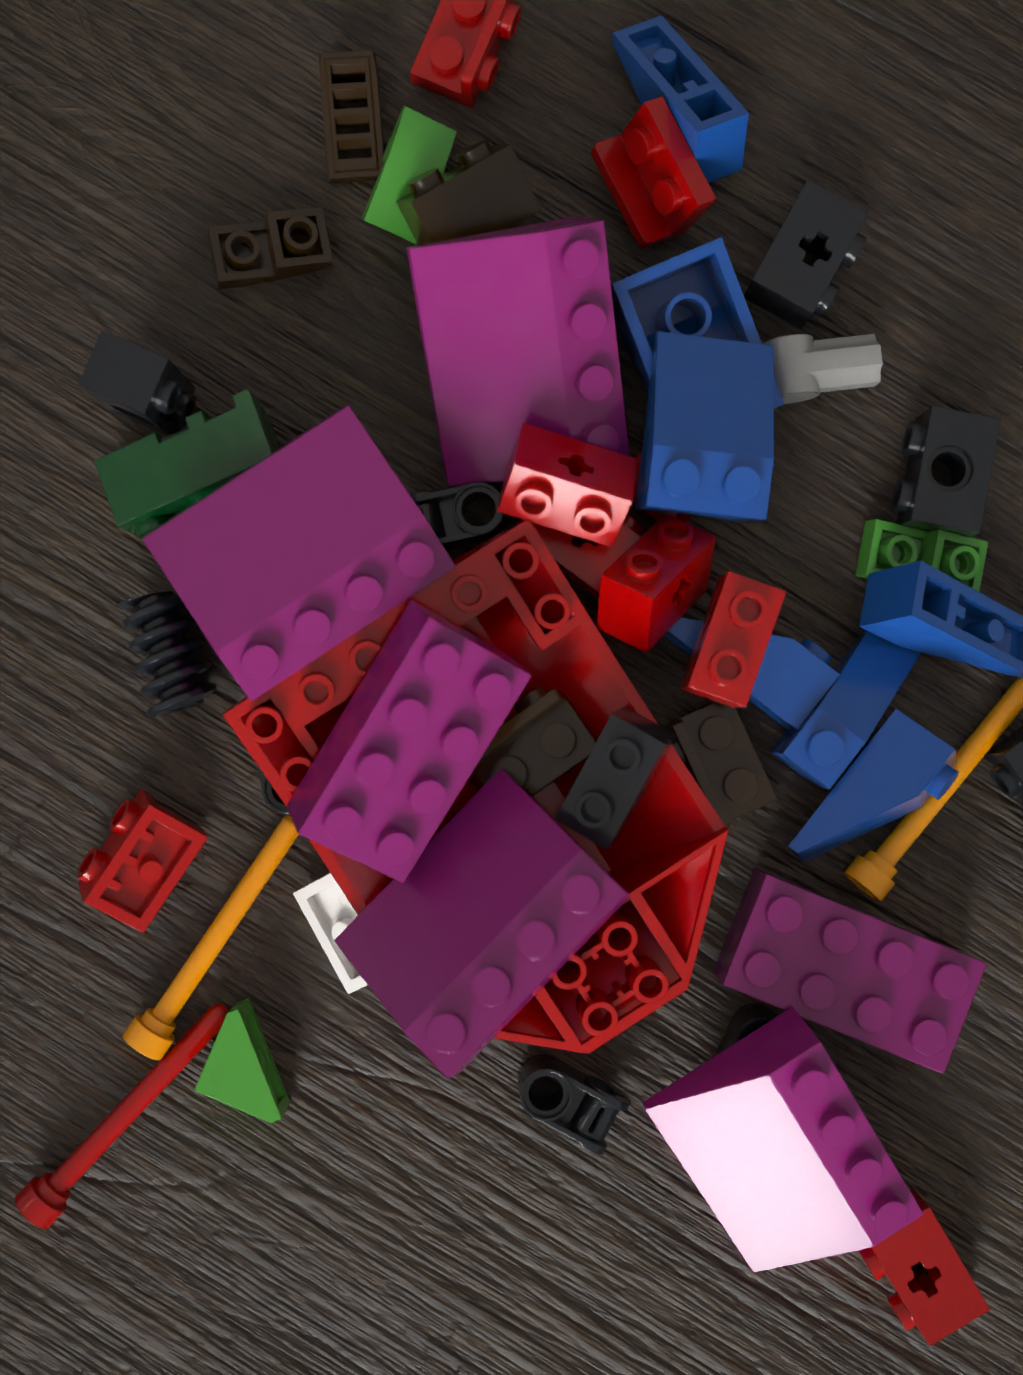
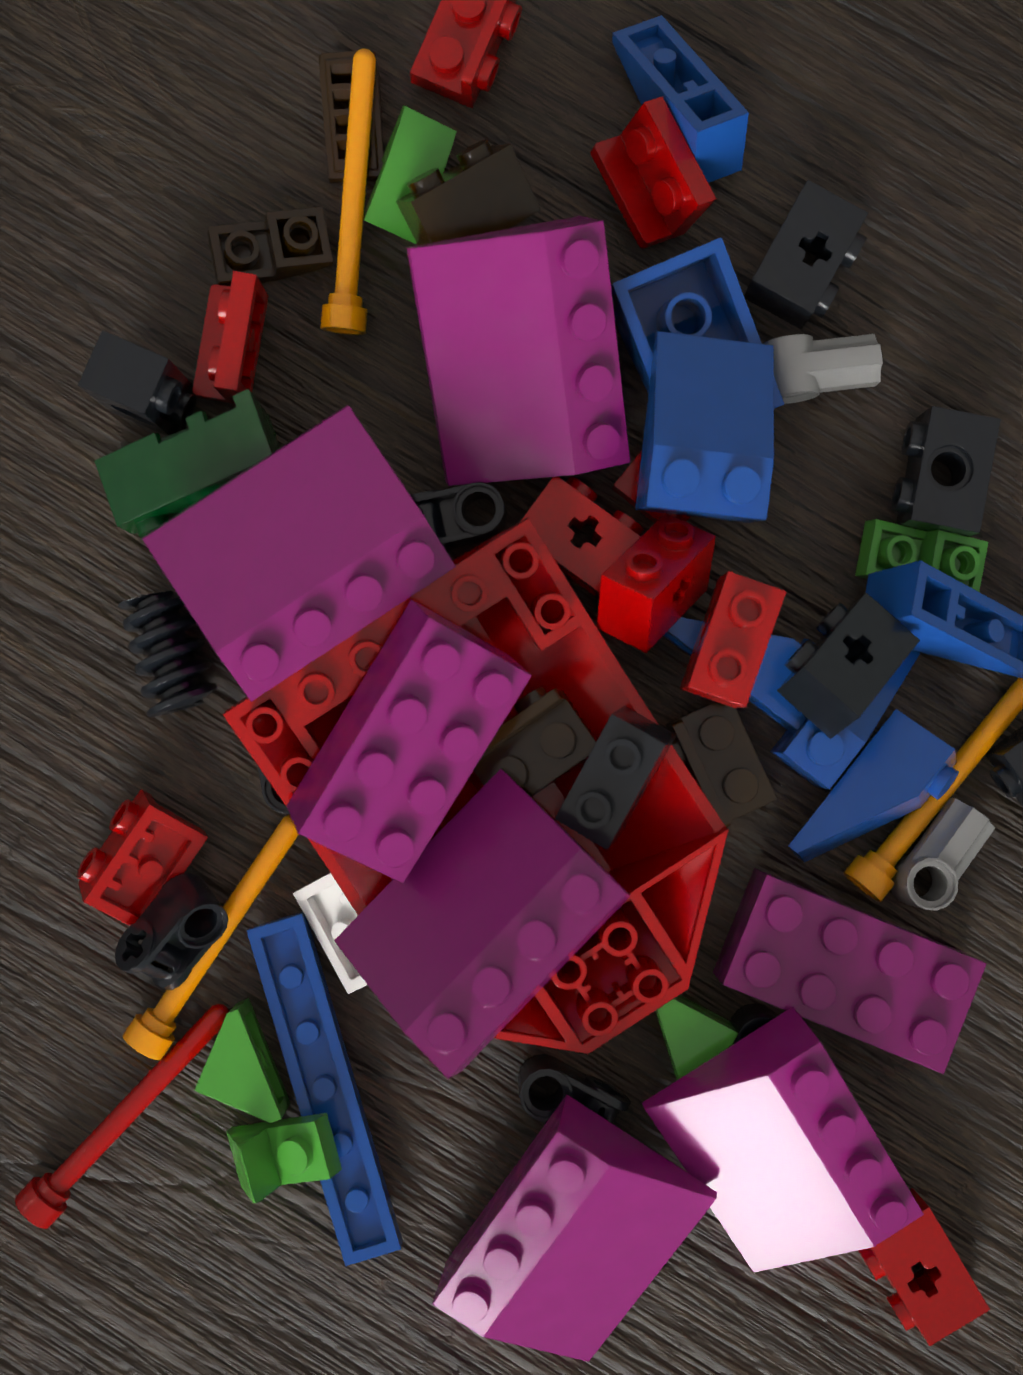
(174, 932): none -> black piece
(231, 338): none -> red bracket
(283, 1153): none -> bright green slope
(325, 1084): none -> blue plate
(344, 307): none -> light orange piece
(568, 485): red brick -> none
(570, 1237): none -> magenta slope
(692, 1034): none -> bright green slope
(847, 665): none -> black brick
(946, 852): none -> light grey piece

